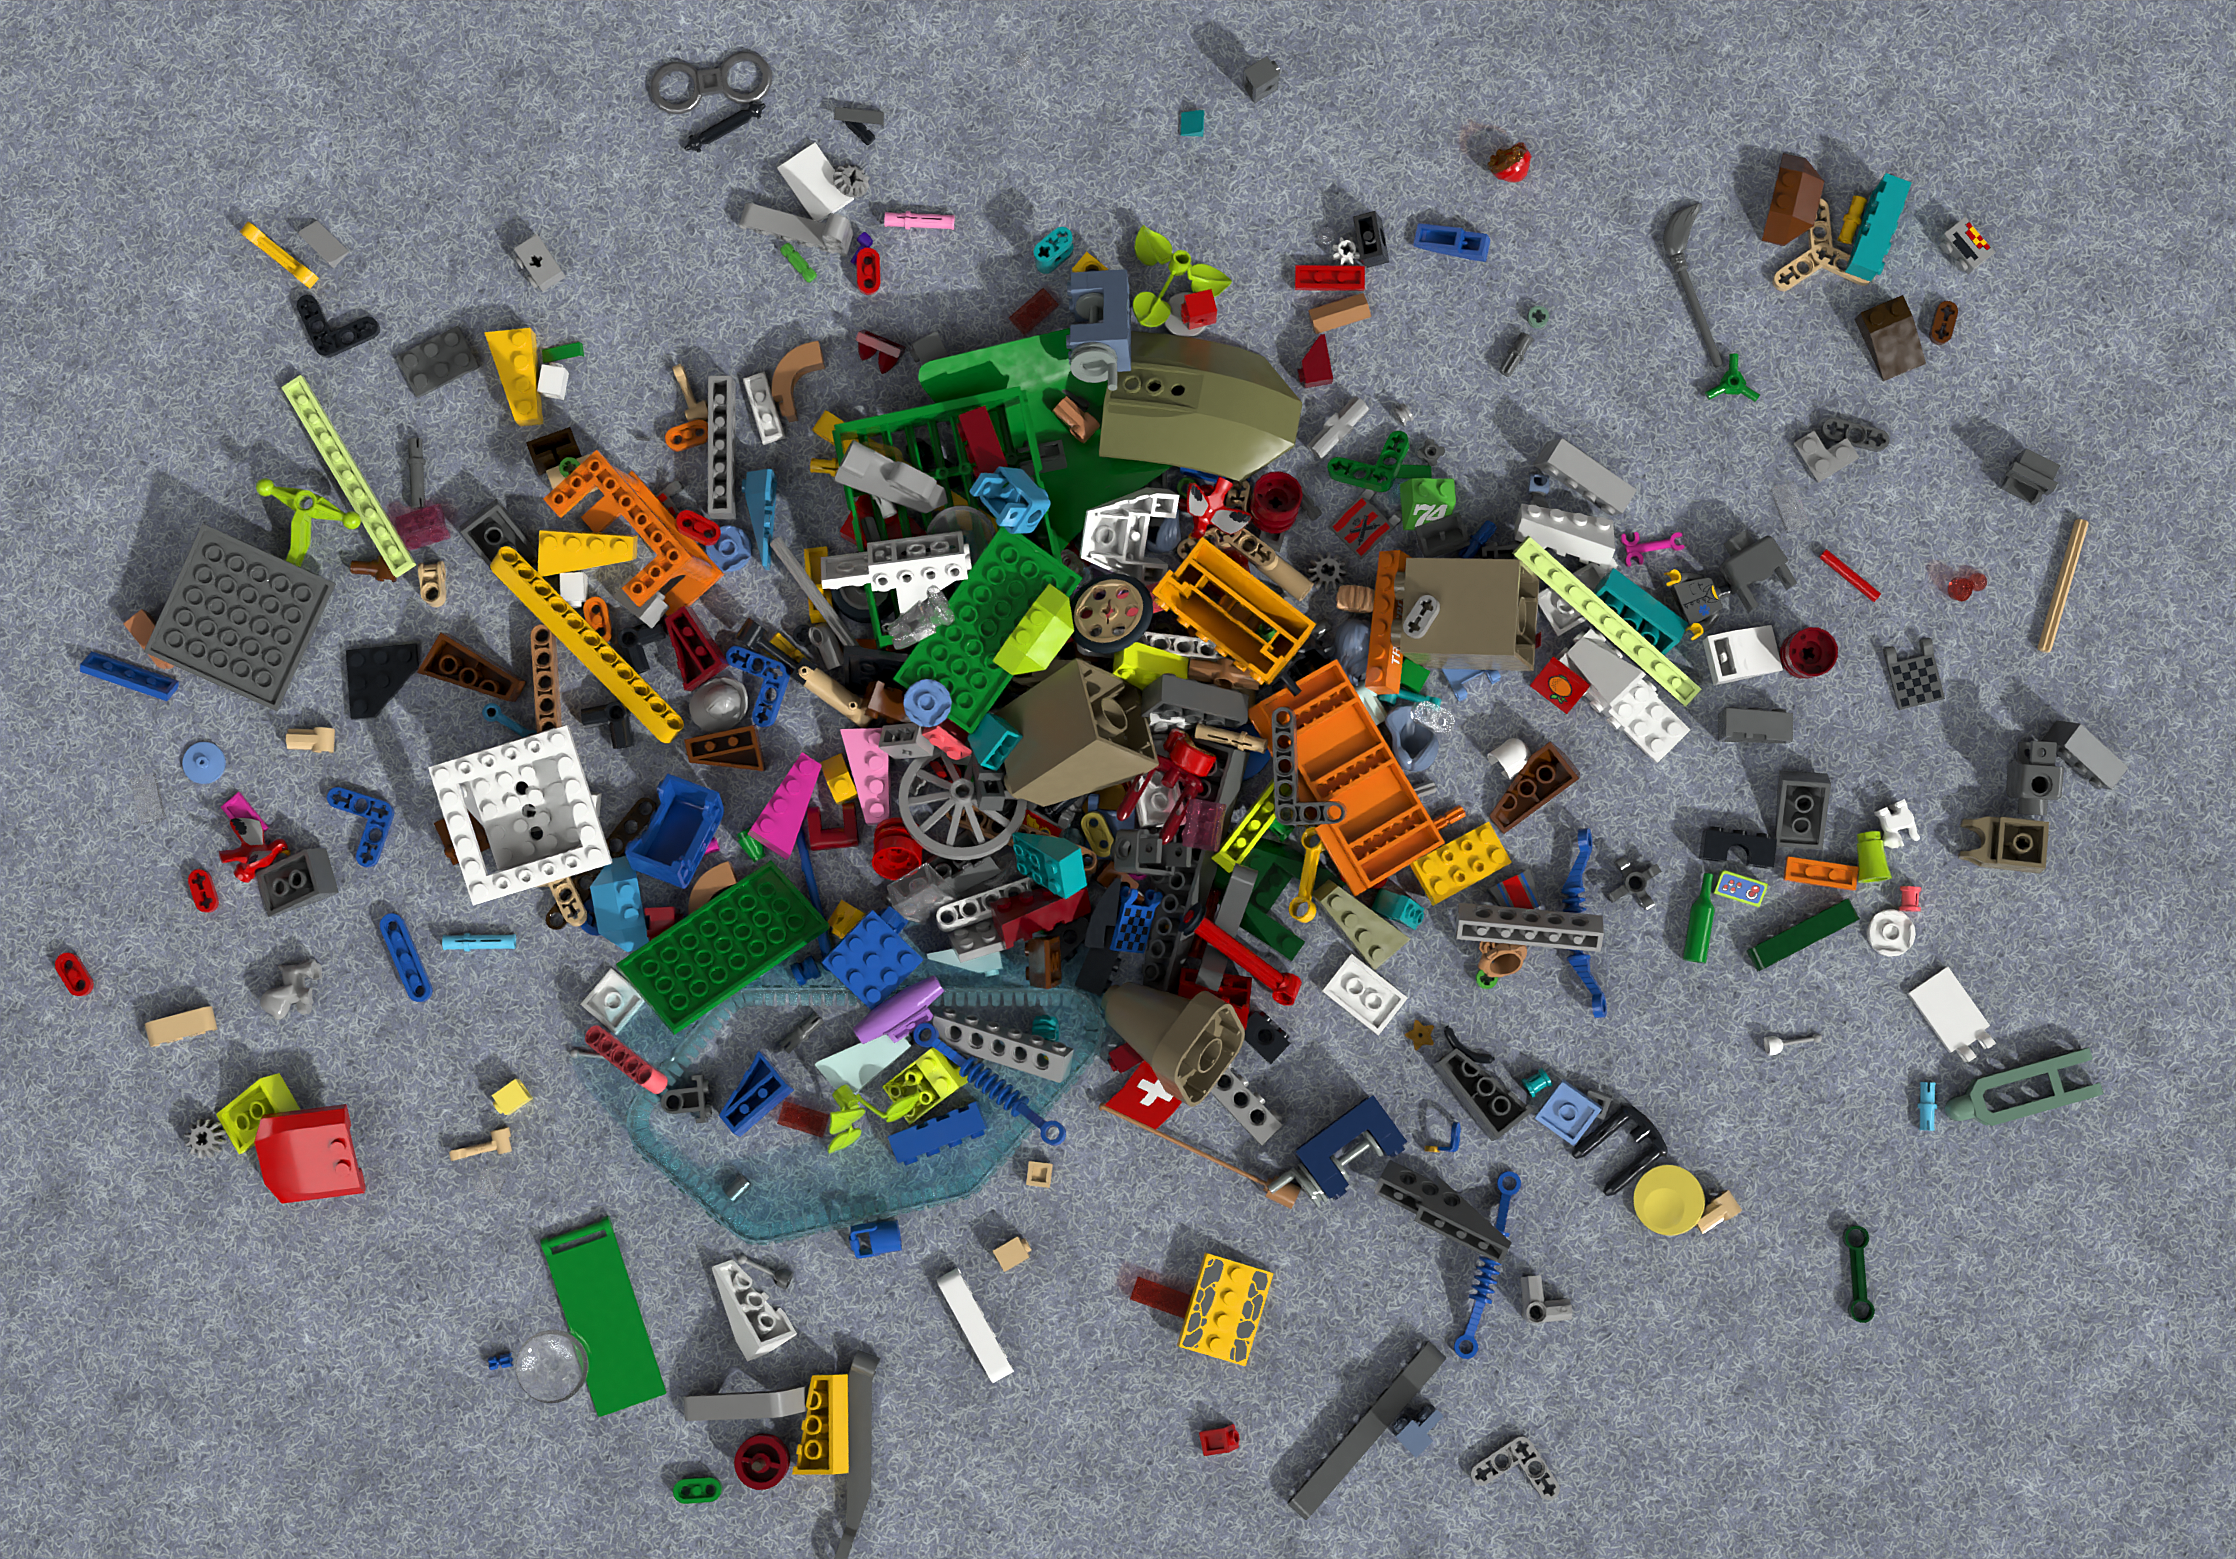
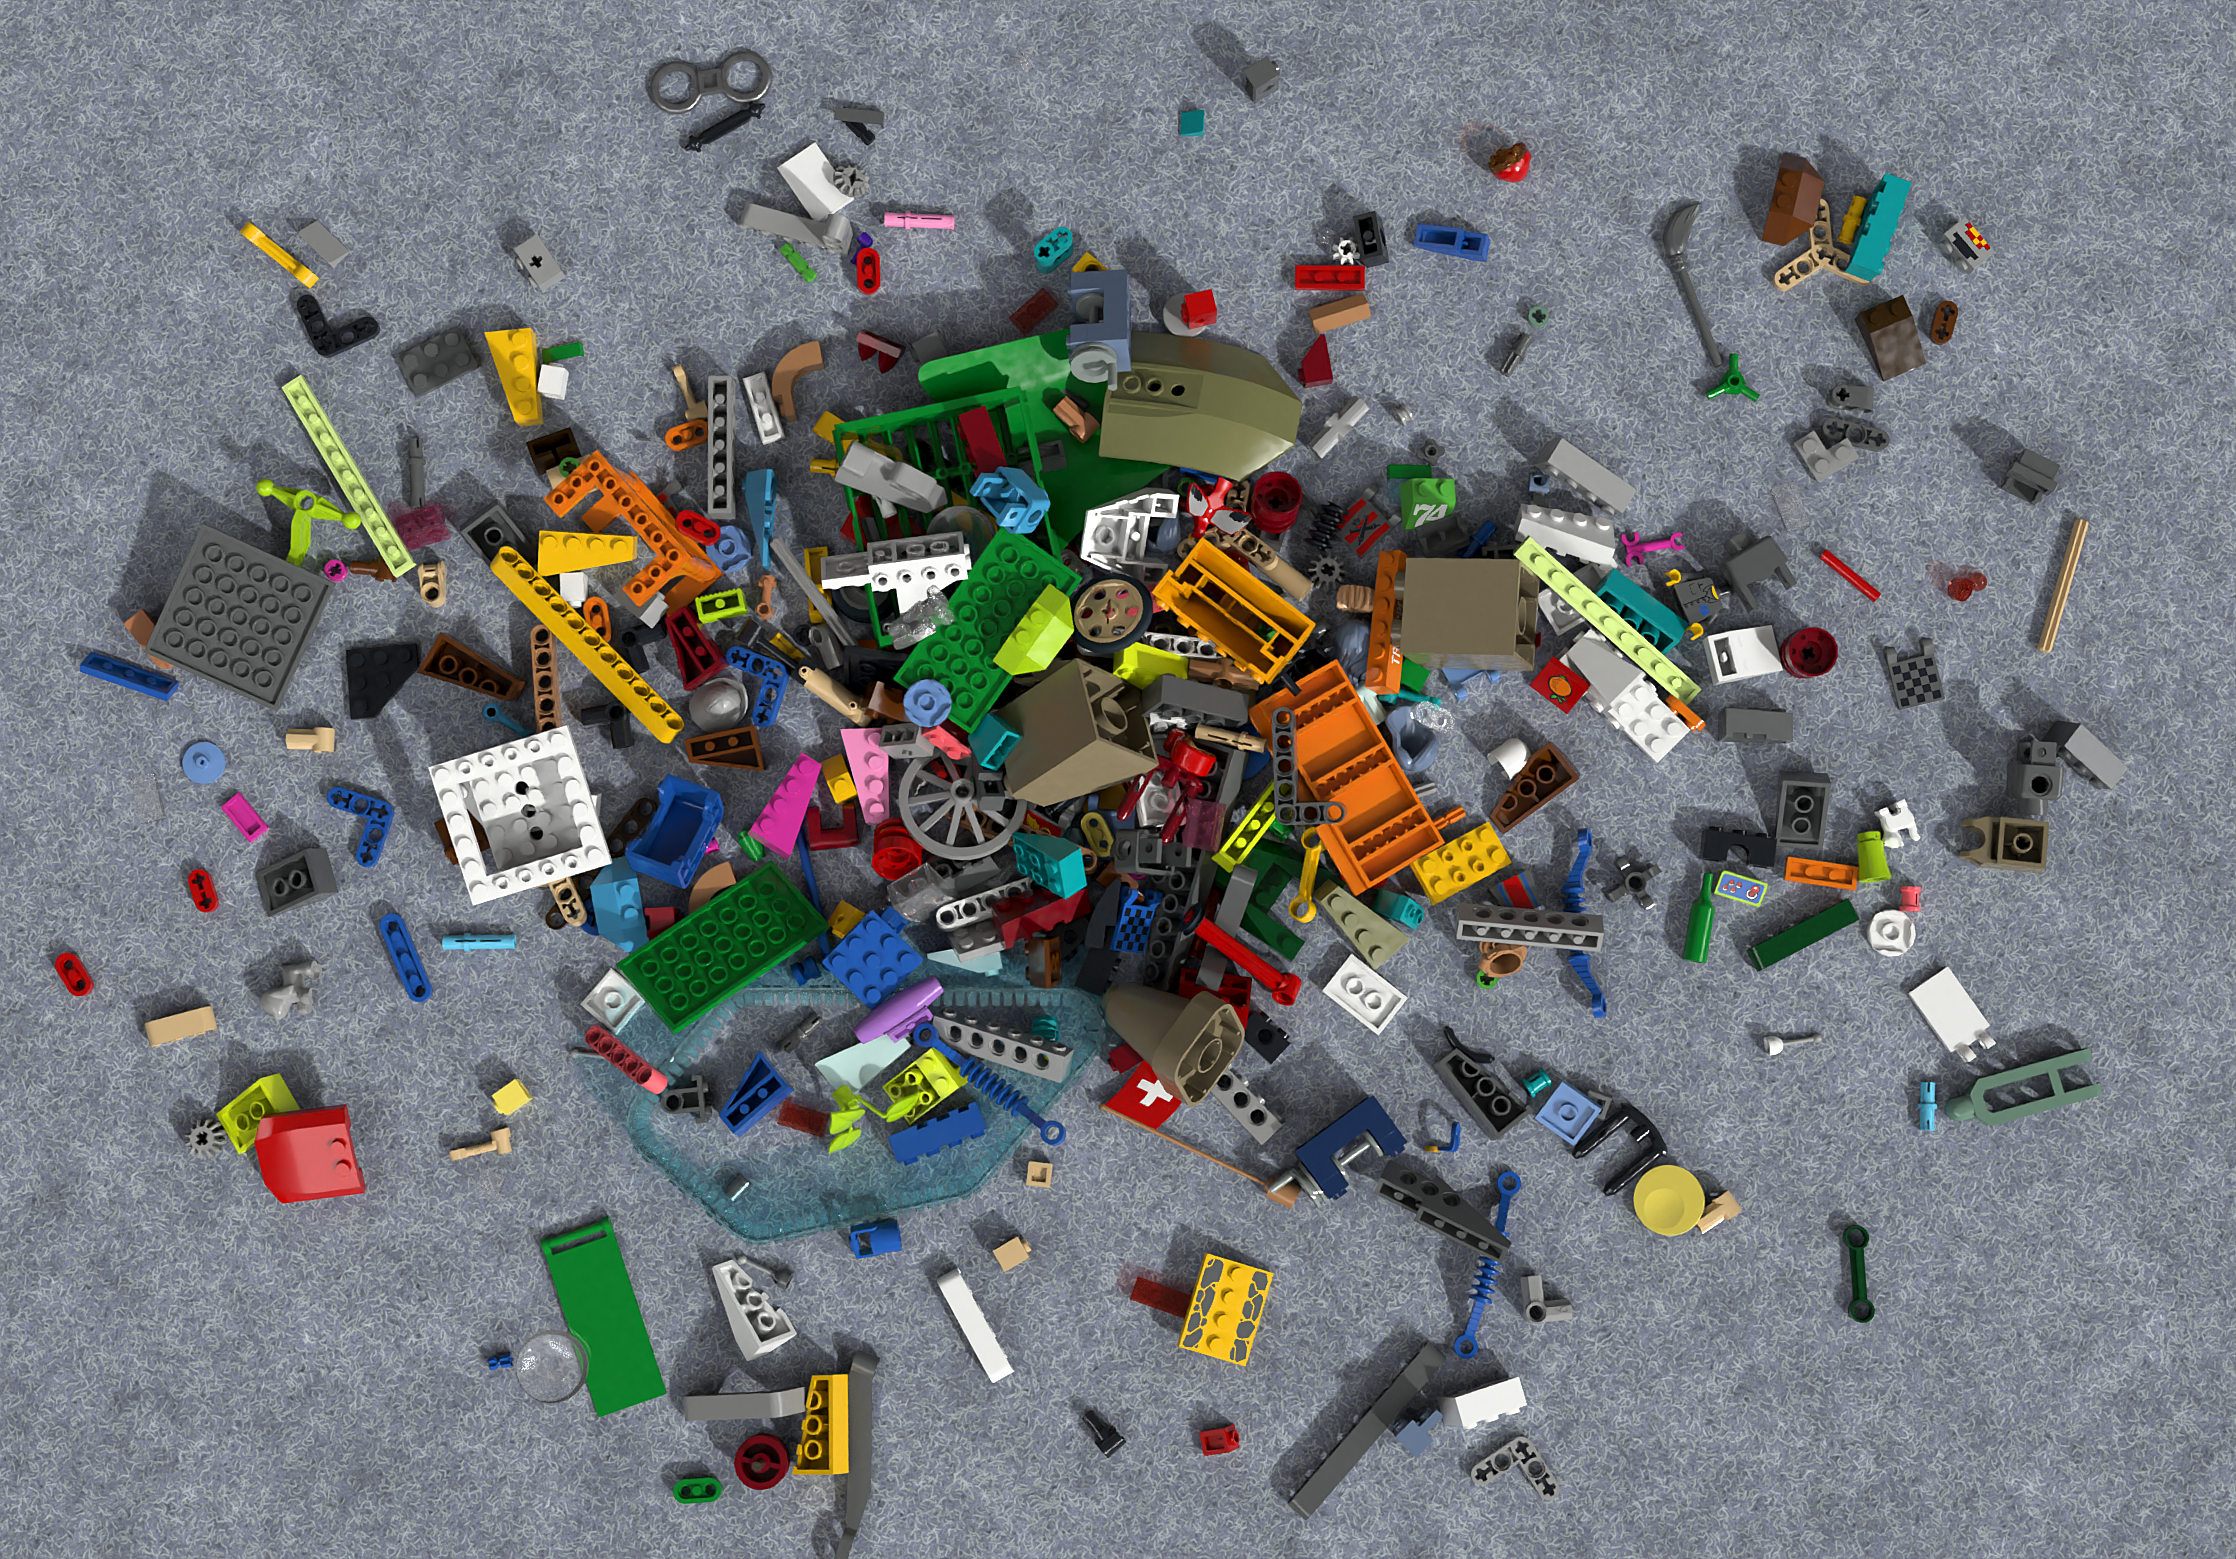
(253, 850): red animal -> none
(338, 577): none -> dark pink bush
(721, 606): none -> lime brick
(764, 609): none -> nougat bar
(1106, 1437): none -> black pin
(1155, 248): lime plant -> none
(1327, 526): none -> black piece
(1379, 471): green beam -> none
(1414, 1035): pearl gold plate -> none
(1426, 620): light grey beam -> none
(1482, 1403): none -> white wedge
(1692, 721): none -> orange plate
(1855, 398): none -> dark grey piece

